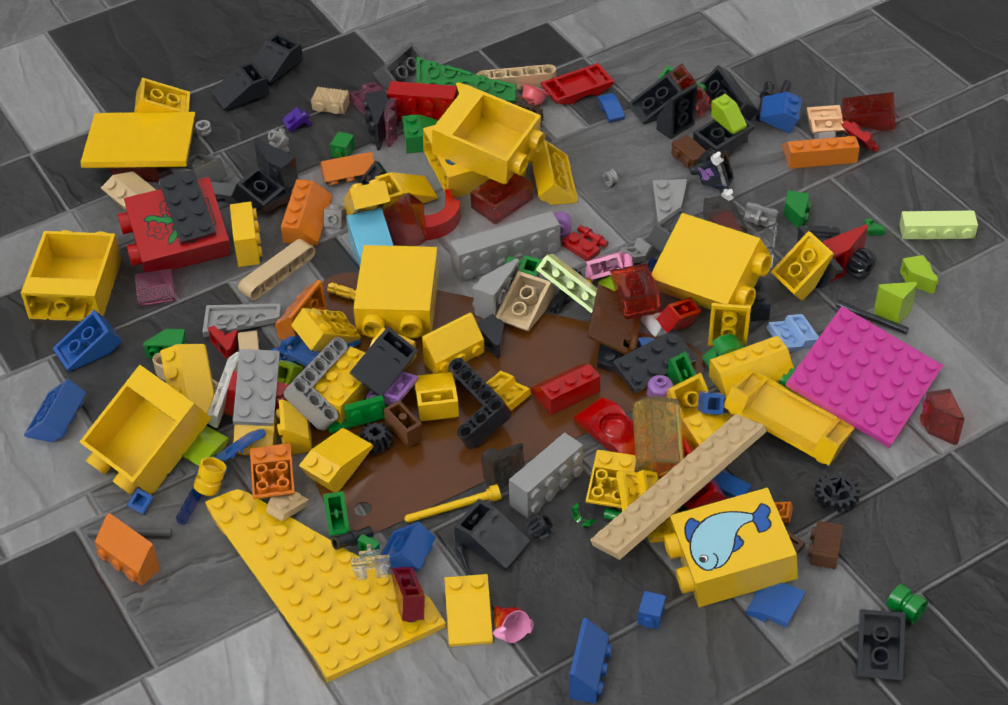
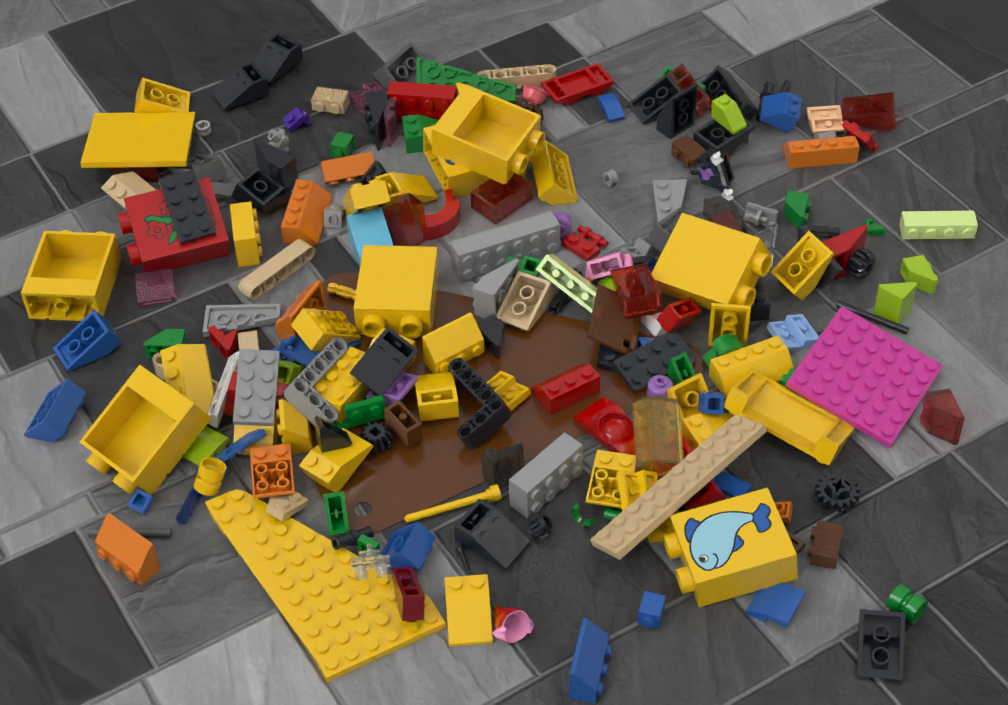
(330, 436): none -> black slope

